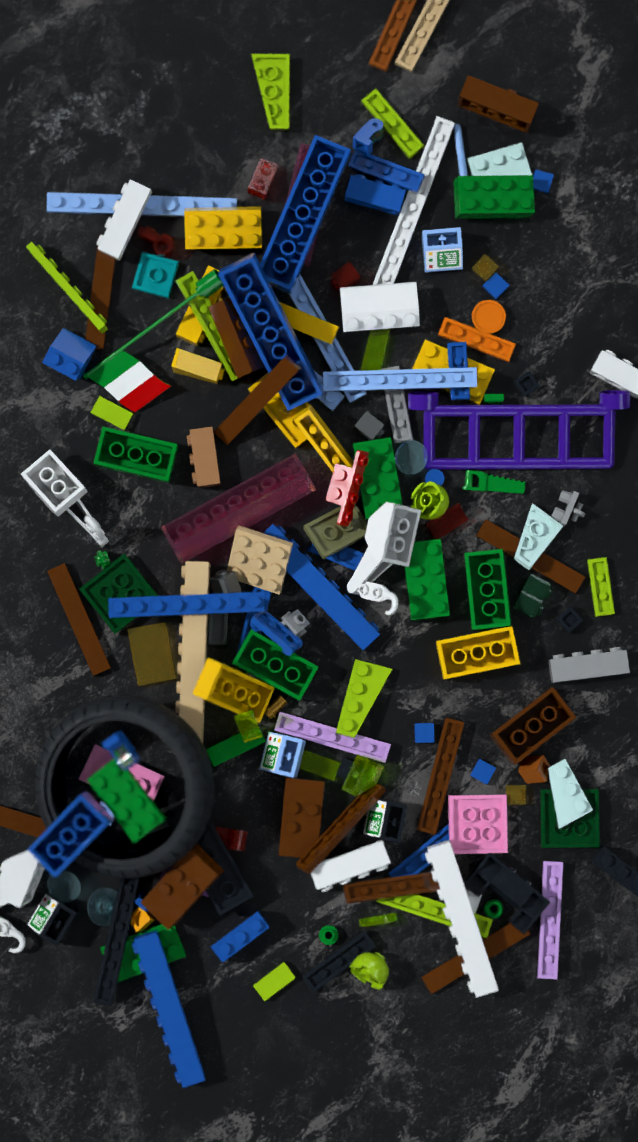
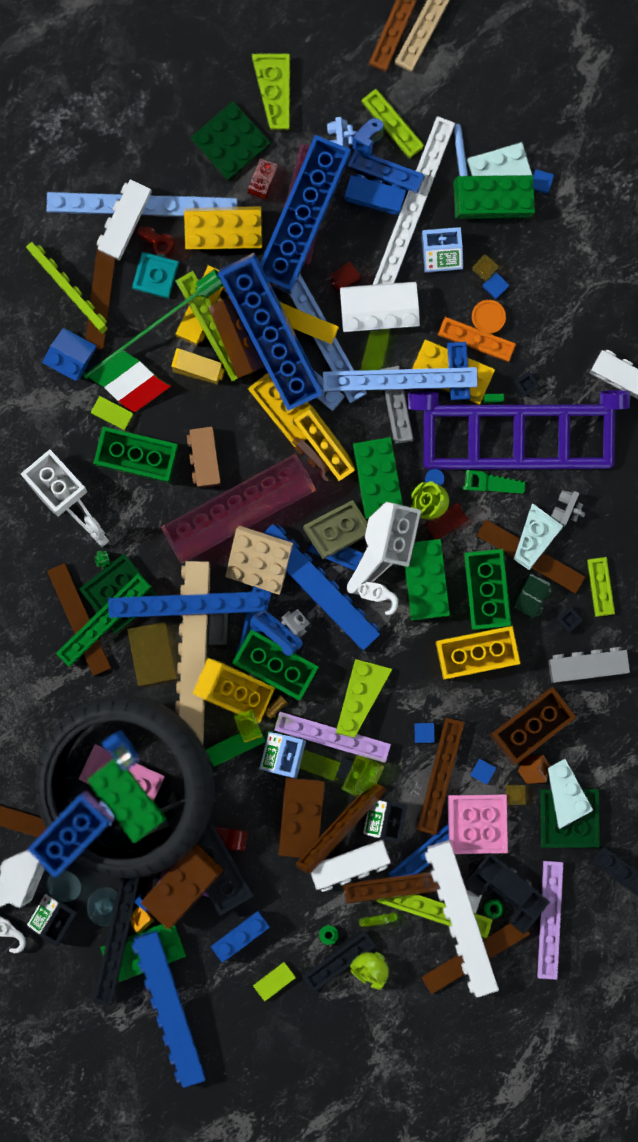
(99, 623): none -> green tile
(225, 582): dark grey brick -> none
(230, 141): none -> dark green plate
(257, 399): reddish brown tile -> none
(314, 459): none -> reddish brown plate
(344, 132): none -> light blue hips
(345, 486): bracket -> none
(370, 426): dark grey brick -> none
(411, 457): clear light blue piece -> none
(497, 104): reddish brown brick -> none

